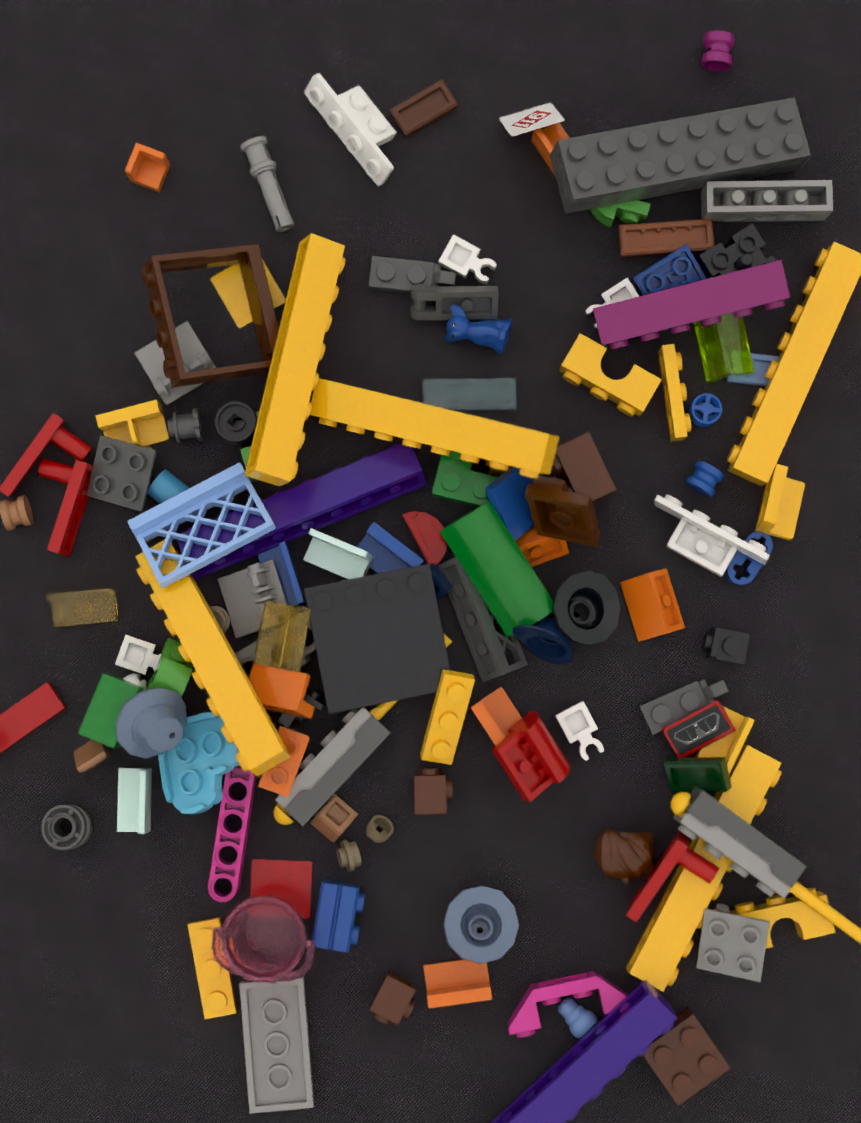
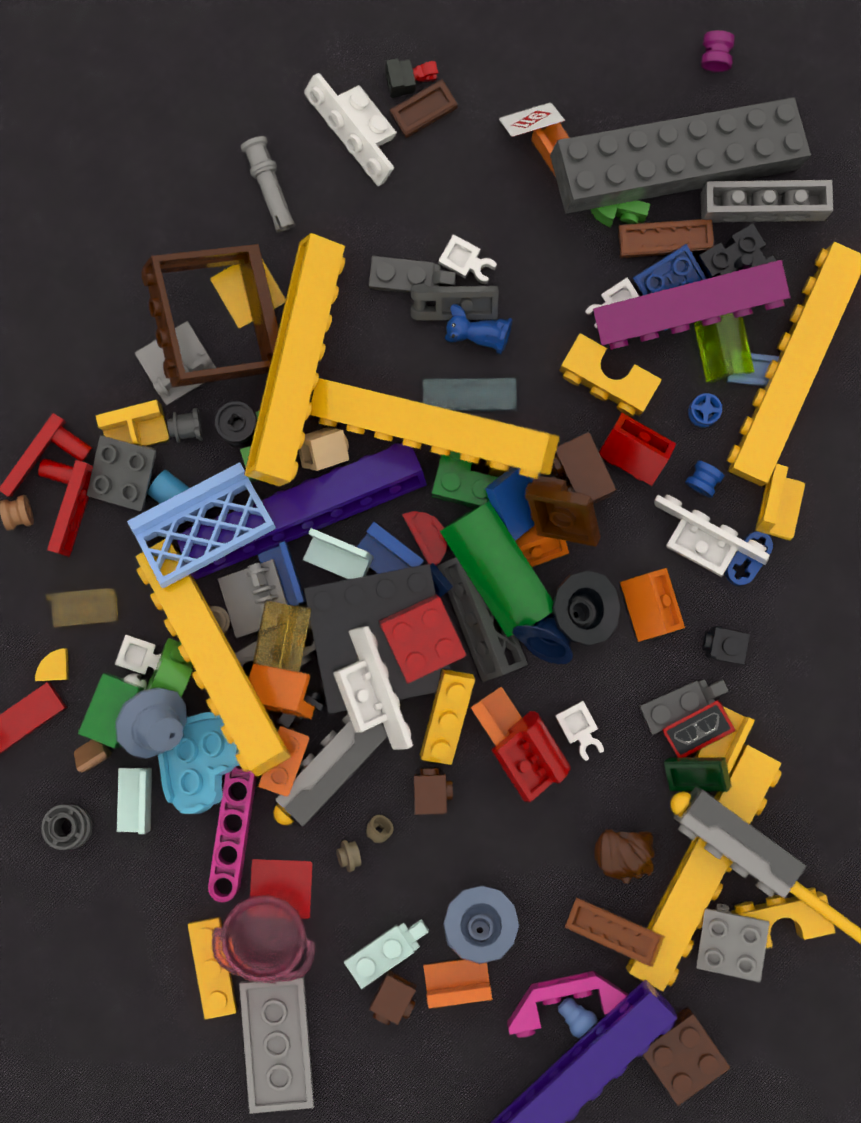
(53, 666): none -> yellow tile
(147, 167): orange panel -> none
(324, 449): none -> tan brick
(334, 818): medium nougat slope -> none
(336, 915): blue brick -> none
(369, 692): none -> white bracket
(385, 952): none -> light aqua hinge
(402, 76): none -> pearl dark grey piece
(422, 638): none -> red brick
(614, 932): none -> dark orange plate
(637, 449): none -> red brick
(674, 392): yellow plate -> none
(675, 854): red piece -> none

